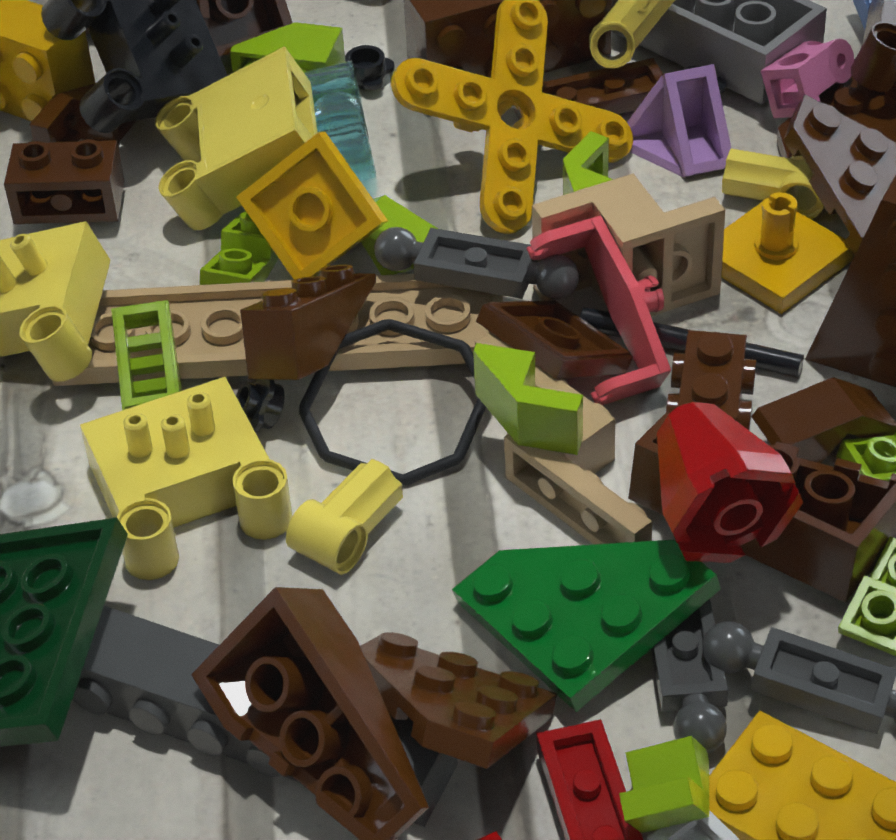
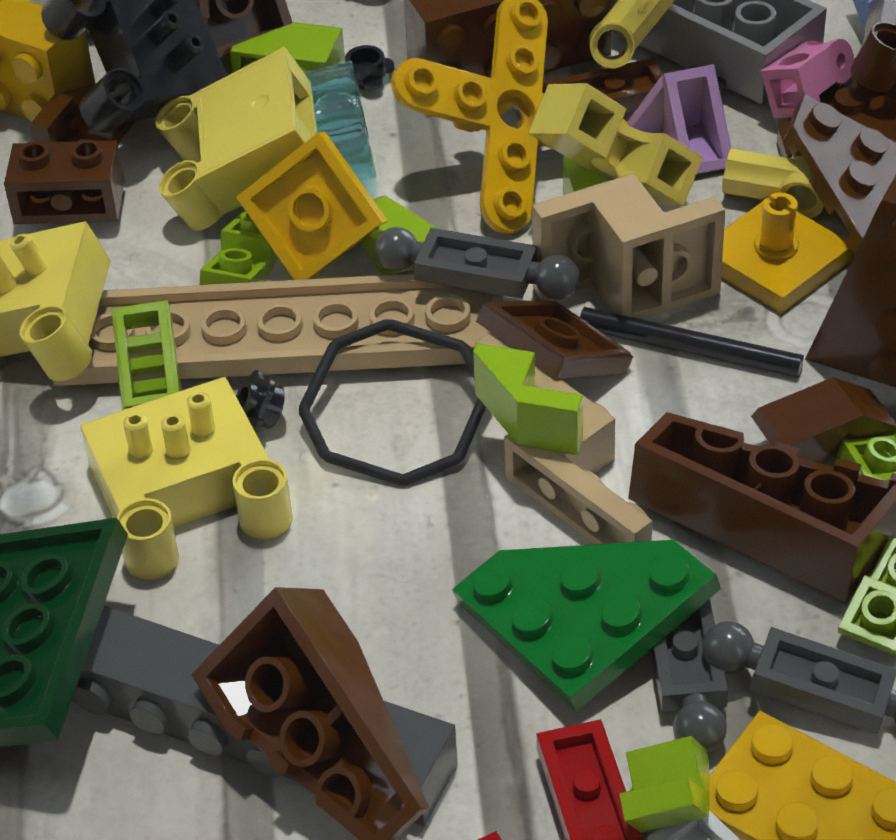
(302, 325): reddish brown slope -> none
(339, 527): light yellow piece -> none
(454, 701): reddish brown plate -> none
(590, 132): none -> light yellow arch
(626, 301): coral piece -> none
(714, 373): reddish brown brick -> none
(721, 484): red cone -> none

